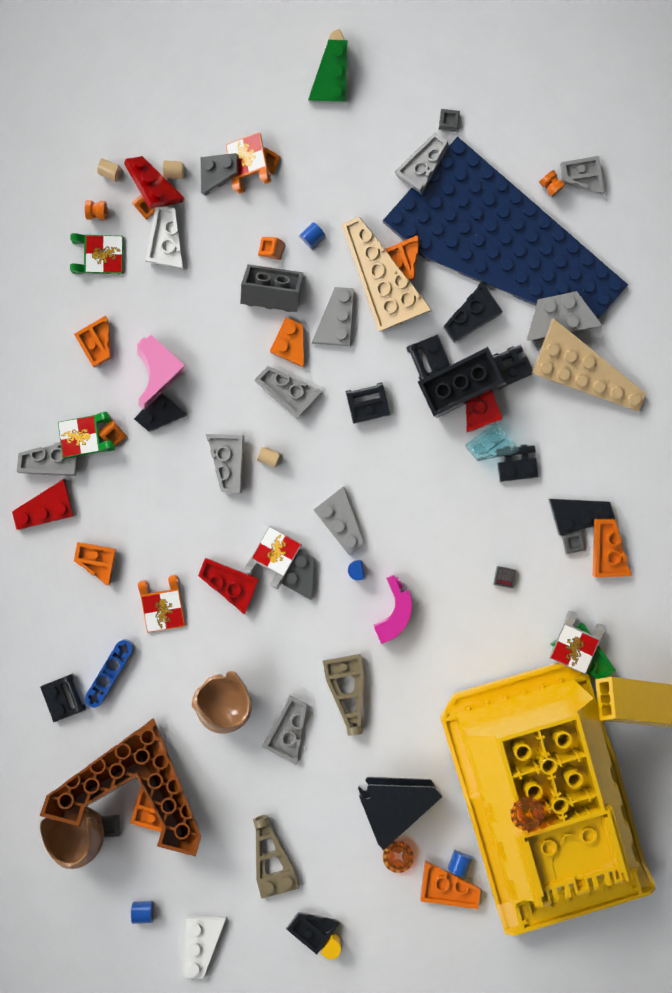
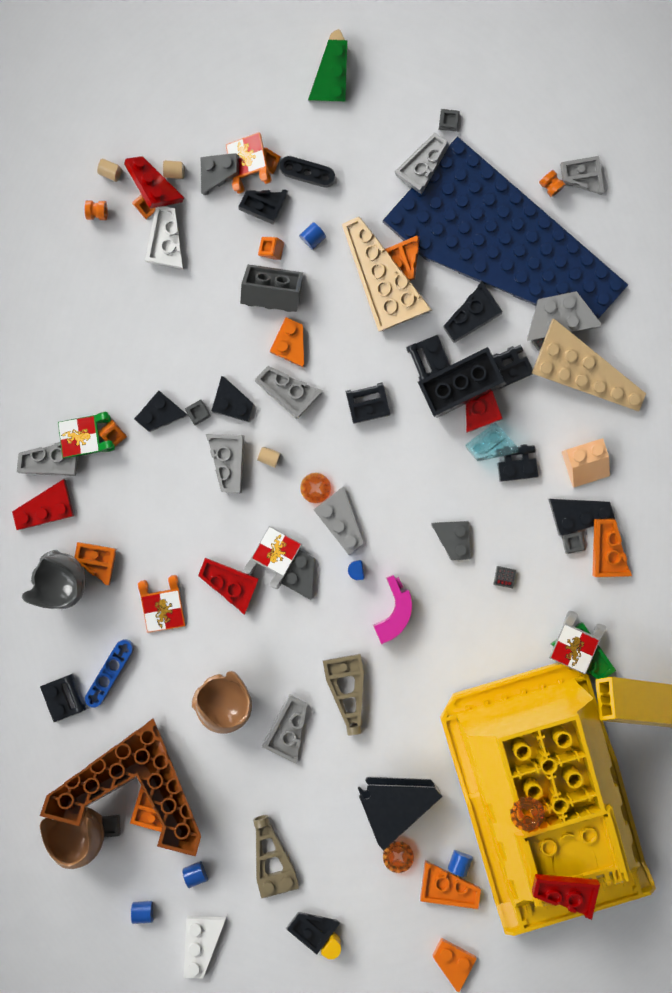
(56, 582): none -> dark grey piece
(95, 341): orange wing -> none
(101, 254): flag -> none
(161, 367): bright pink arch -> none
(194, 874): none -> blue brick
(197, 412): none -> dark grey tile
(231, 401): none -> black wing
(263, 204): none -> black wing
(300, 166): none -> black plate
(324, 487): none -> clear orange gear
(336, 320): light grey wing -> none
(454, 538): none -> dark grey wing
(454, 962): none -> orange wing
(571, 892): none -> red wing
(587, 462): none -> light nougat slope

